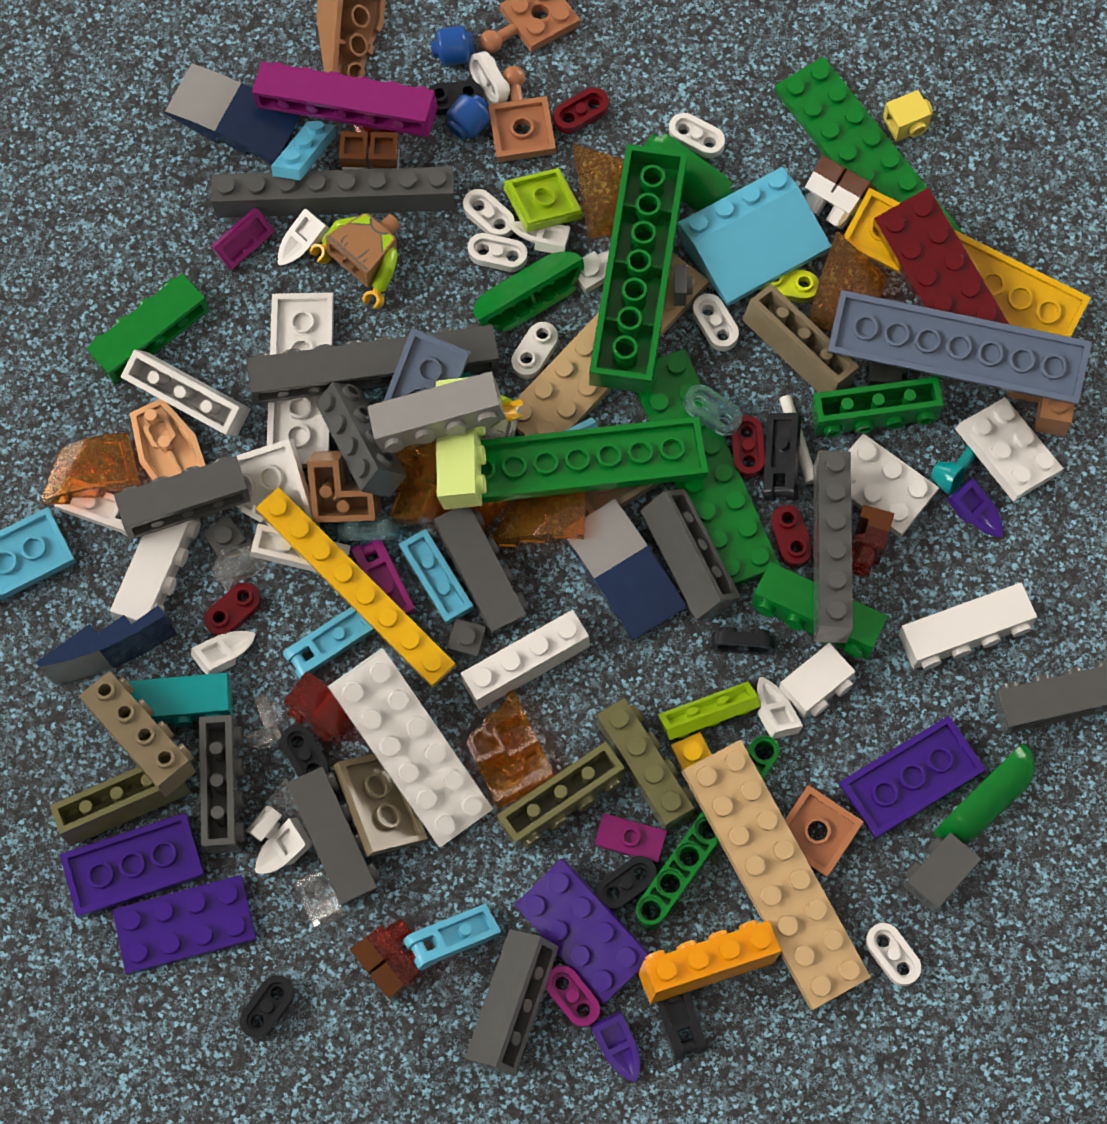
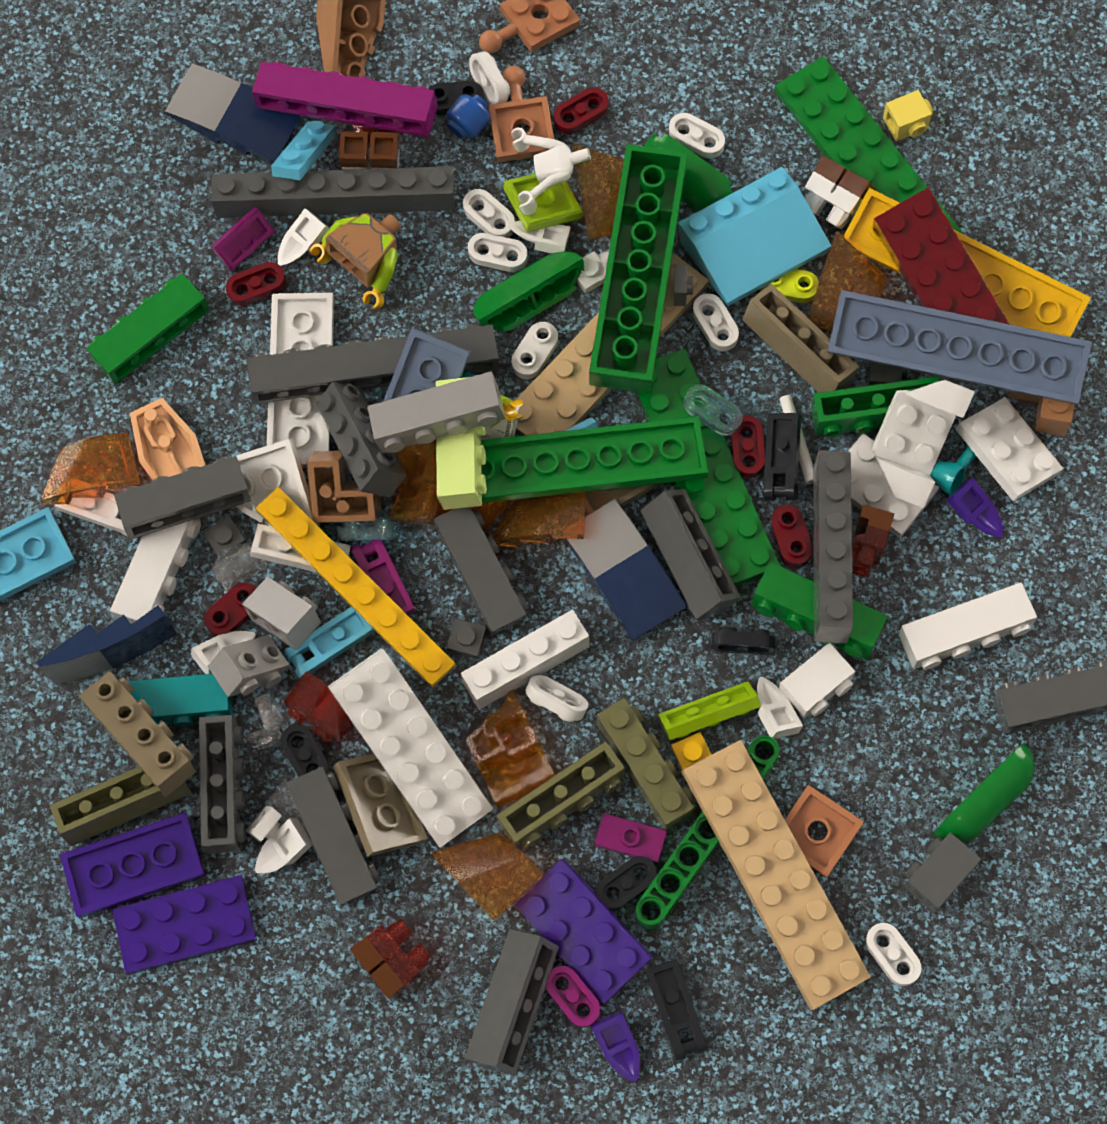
(185, 393): white brick -> none
(248, 666): none -> light grey brick
(255, 282): none -> dark red plate
(264, 1005): black plate -> none
(282, 612): none -> light grey brick
(319, 899): clear bracket -> none
(436, 576): medium azure plate -> none
(452, 936): medium azure plate -> none
(453, 45): blue head -> none
(490, 872): none -> clear orange slope
(550, 166): none -> white piece
(556, 698): none -> white plate
(709, 961): light orange brick -> none
(911, 777): dark purple plate -> none
(915, 435): none -> white piece

